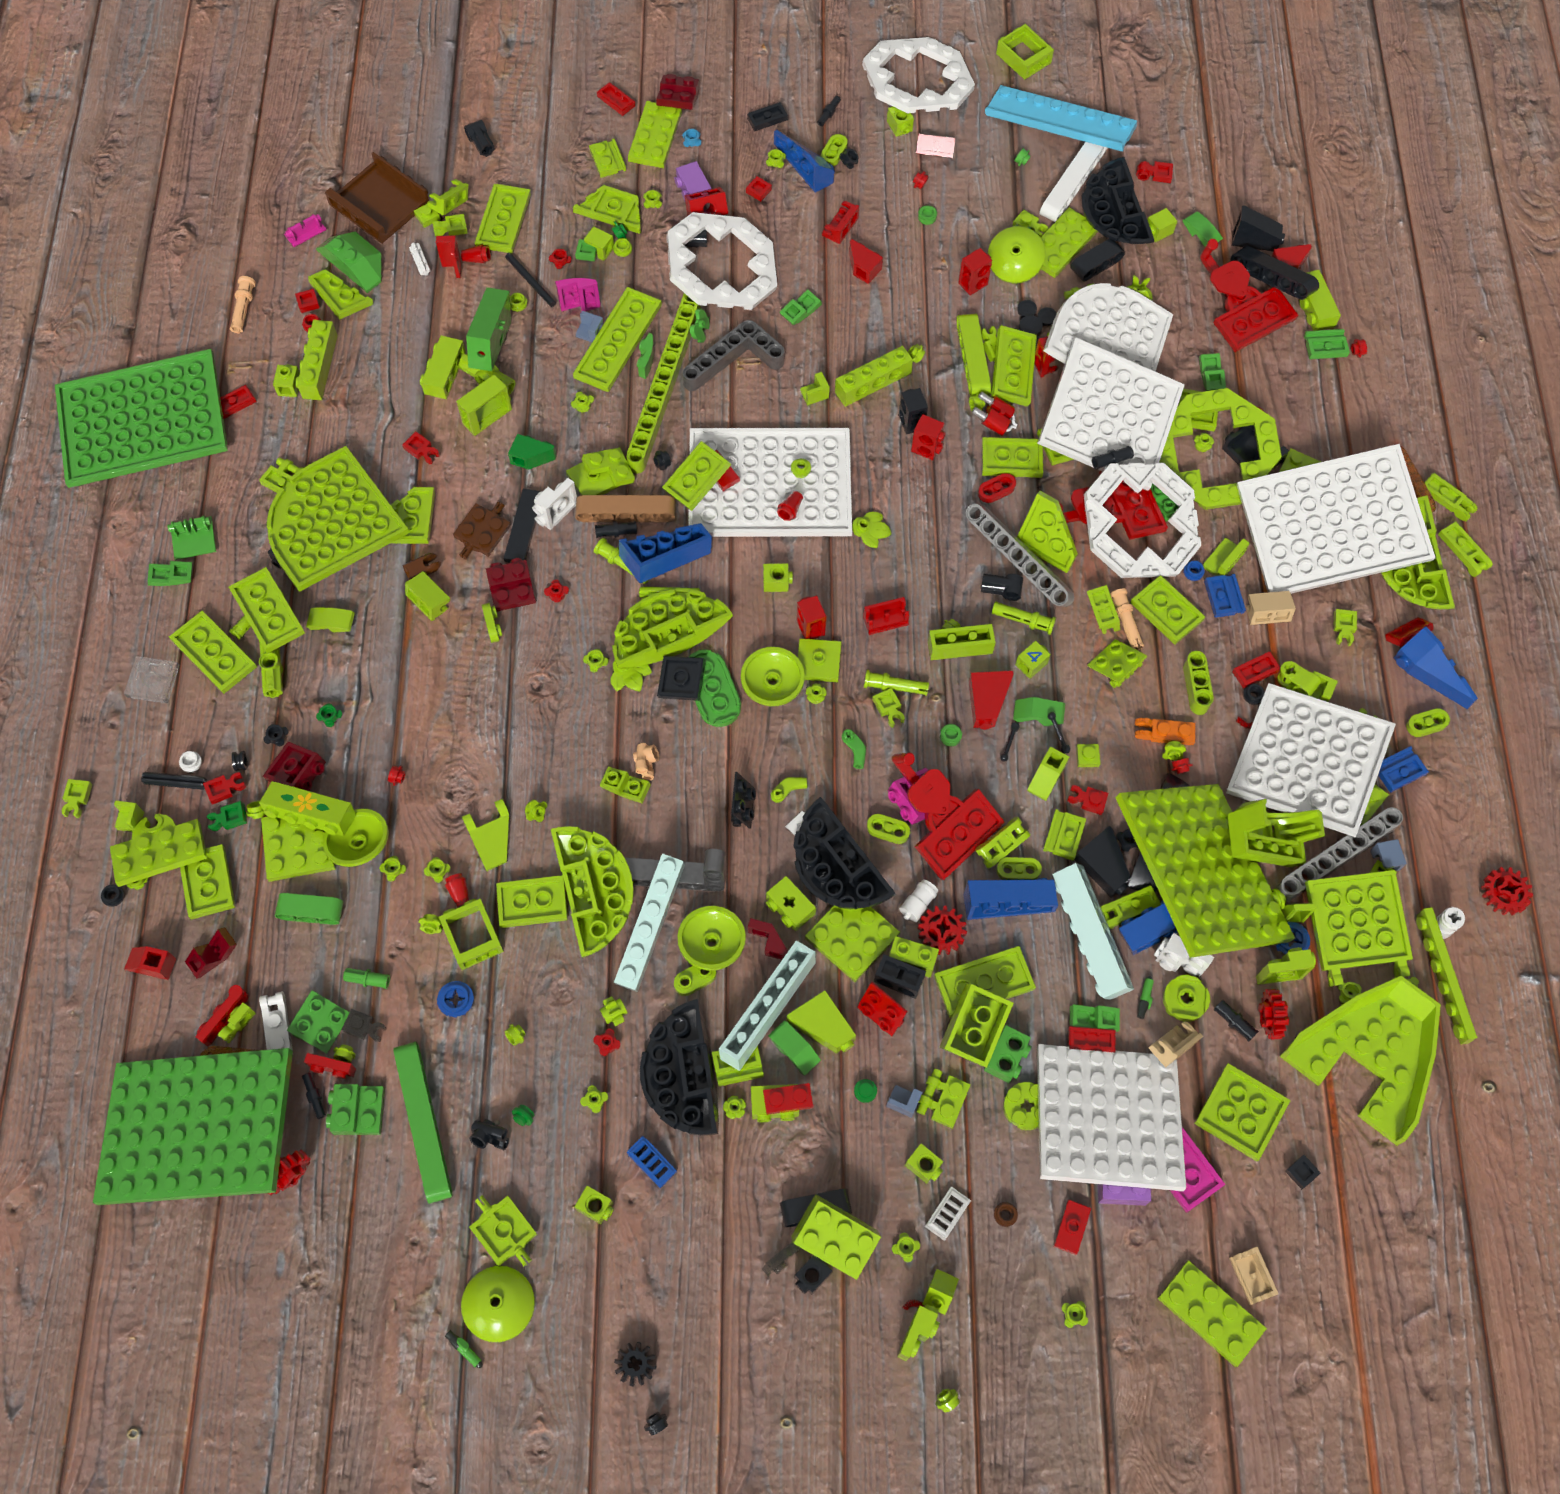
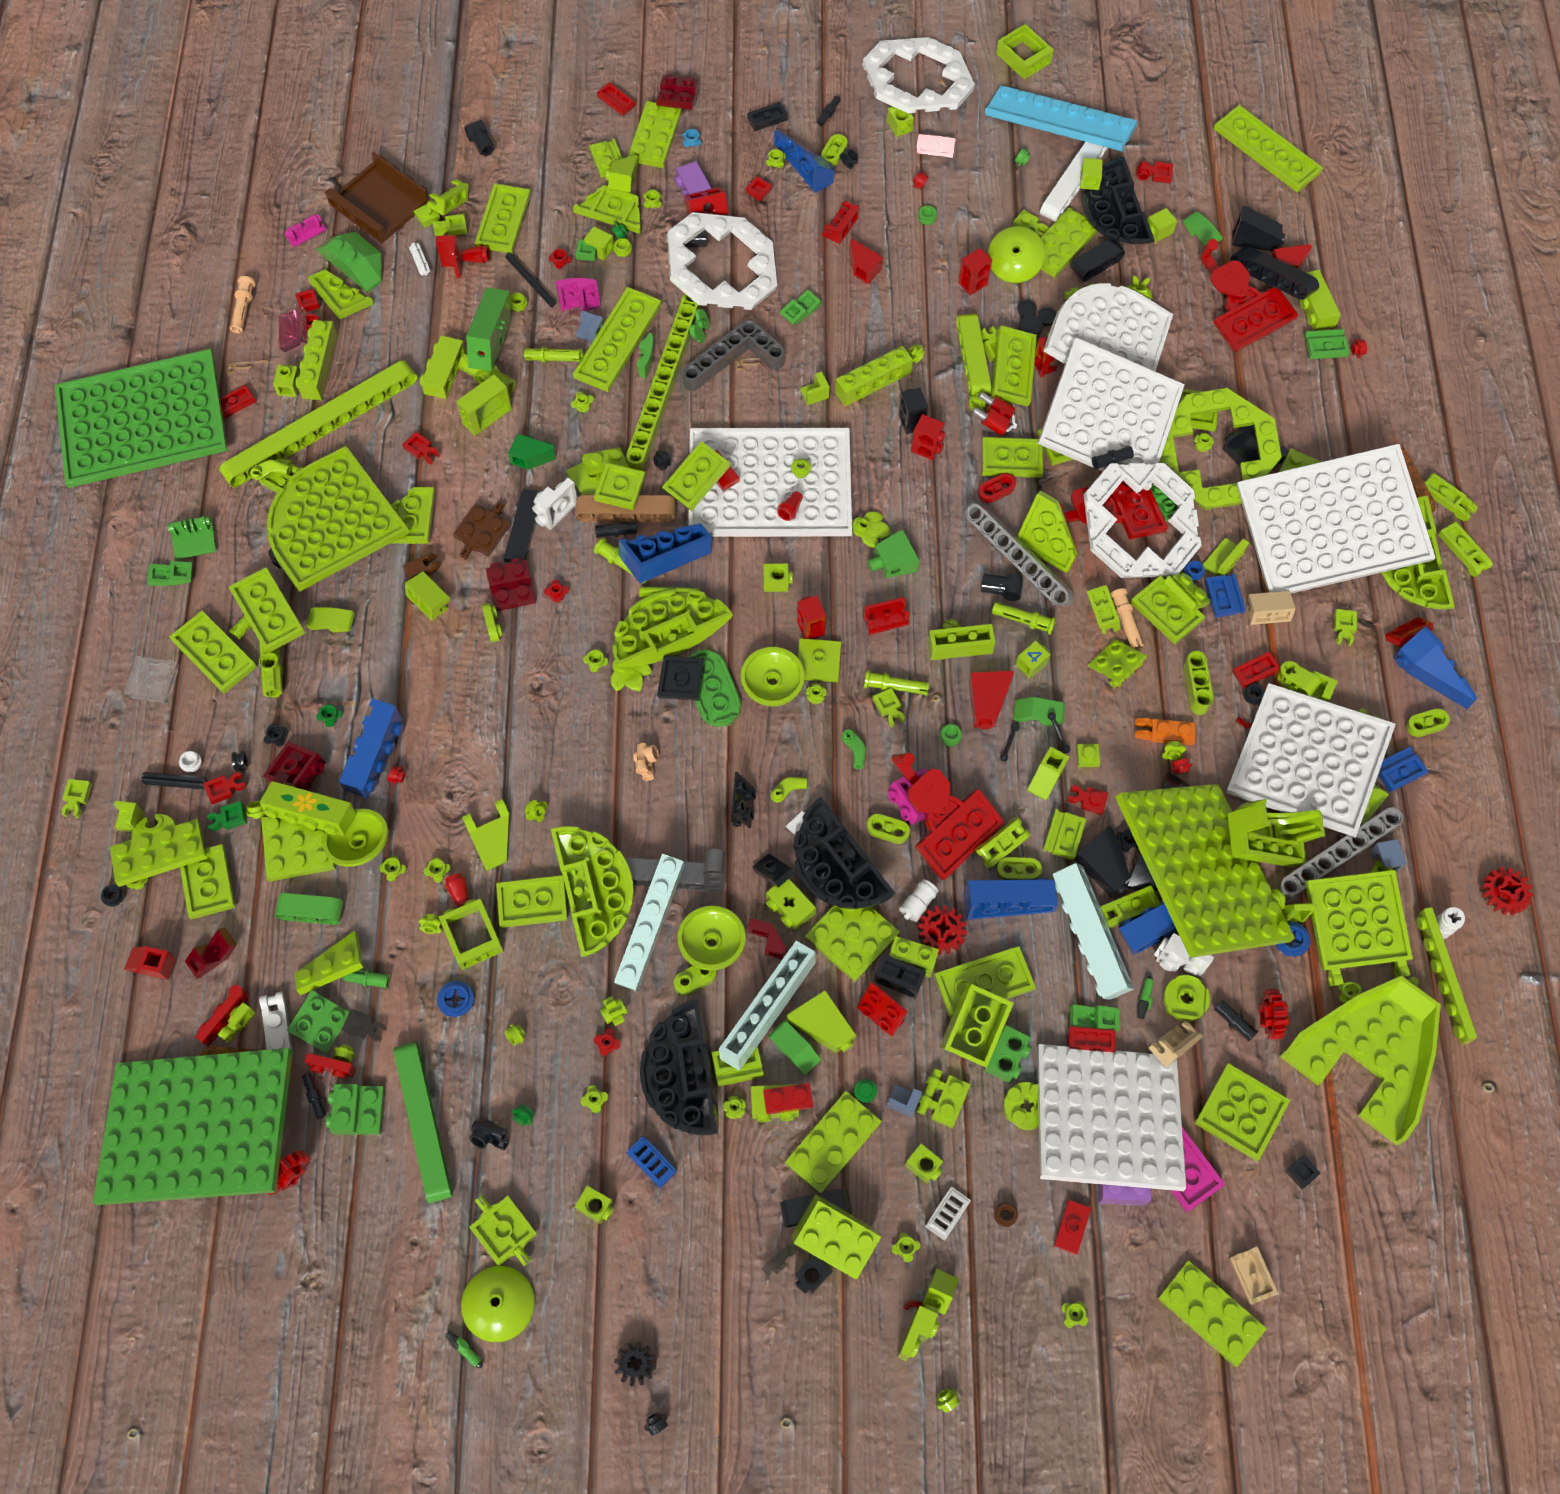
(269, 467): none -> lime arm
(292, 329): none -> clear pink plate
(320, 422): none -> lime beam
(331, 965): none -> lime wing
(372, 748): none -> blue wedge
(544, 354): none -> lime pin
(619, 486): none -> lime plate
(622, 174): none -> lime slope
(624, 785): lime slope -> none
(773, 870): none -> black plate
(833, 1142): none -> lime plate
(894, 556): none -> bright green torso
(1091, 173): none -> lime brick
(1187, 591): none -> lime plate
(1211, 372): bright green slope -> none
(1268, 148): none -> lime plate
(1291, 967): lime plate -> none

